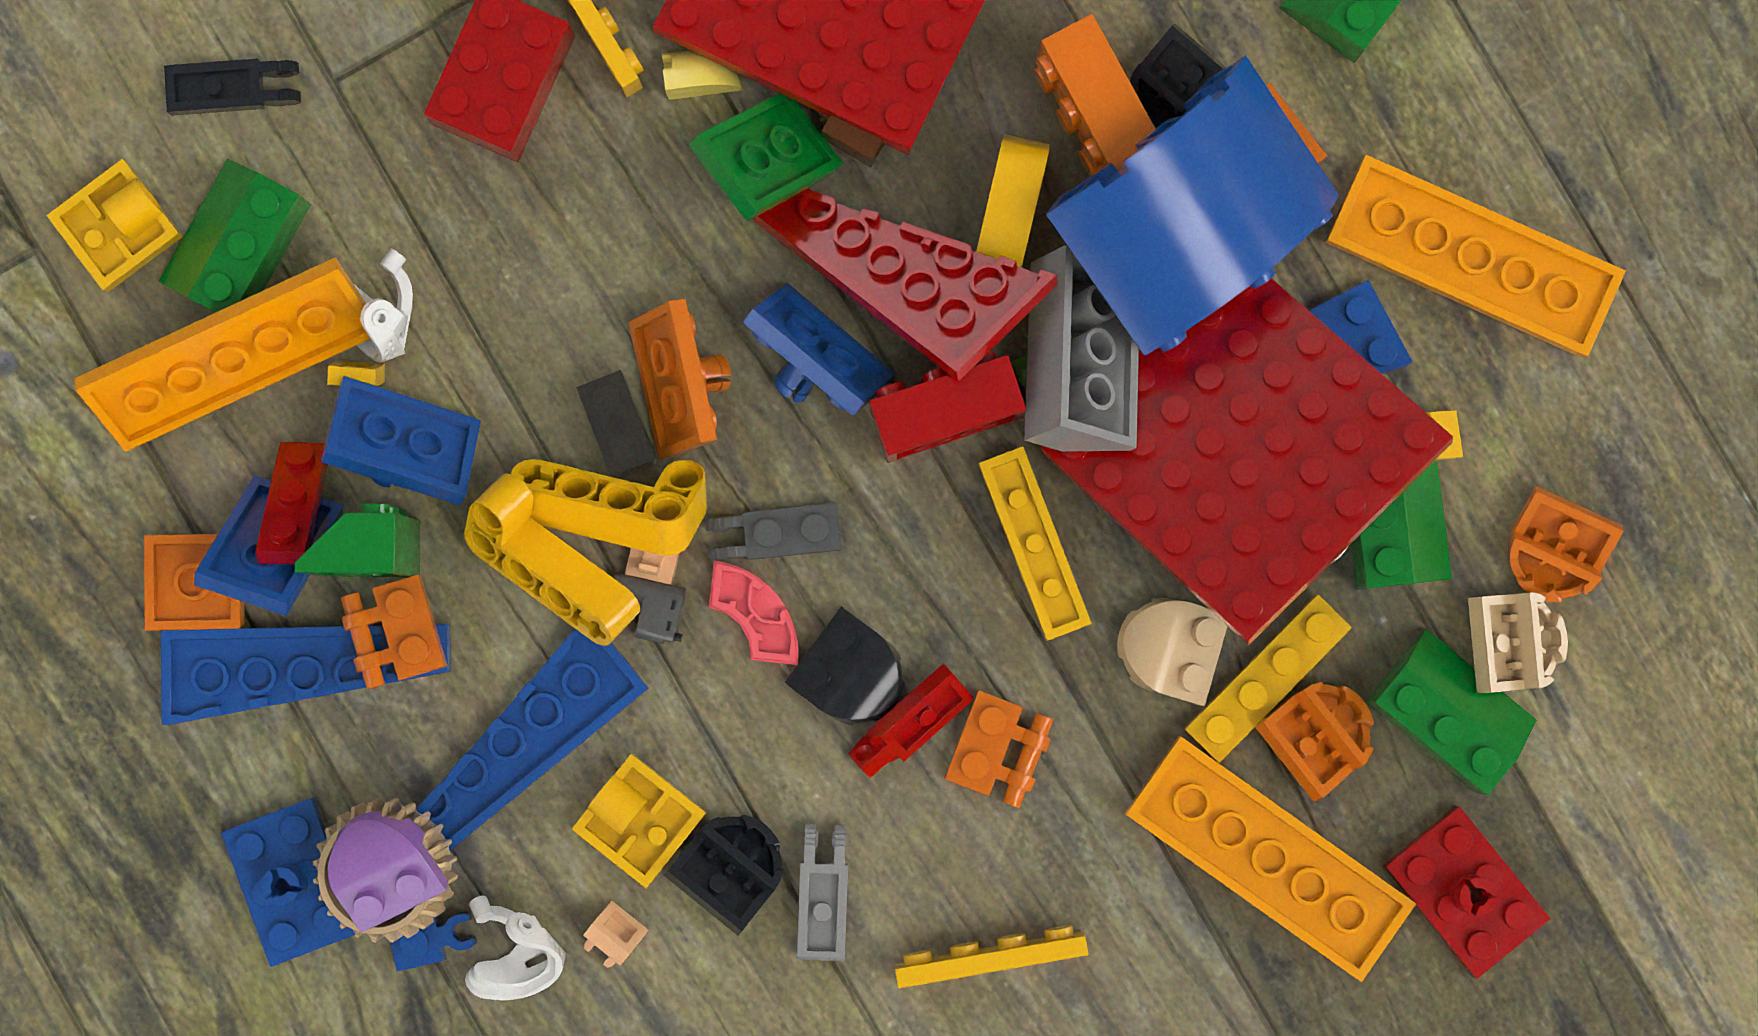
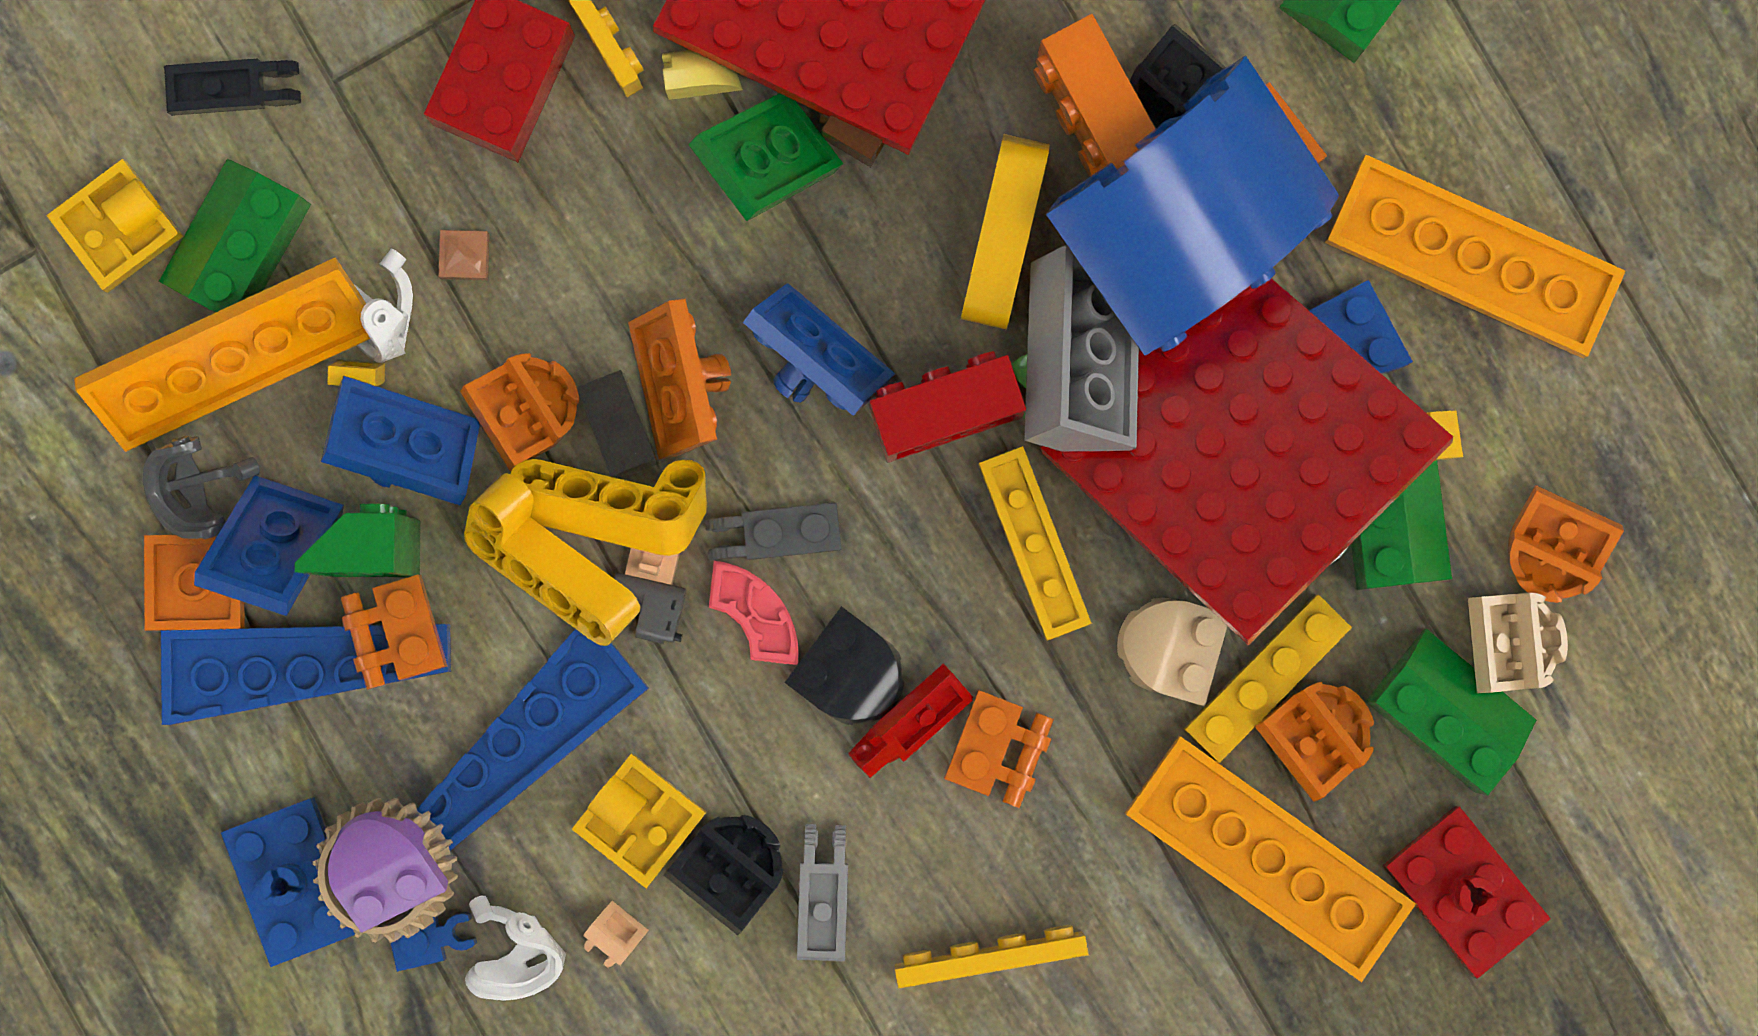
(198, 519): none -> dark grey helmet
(292, 503): red plate -> none
(464, 255): none -> nougat tile
(523, 406): none -> orange slope
(911, 279): wing -> none

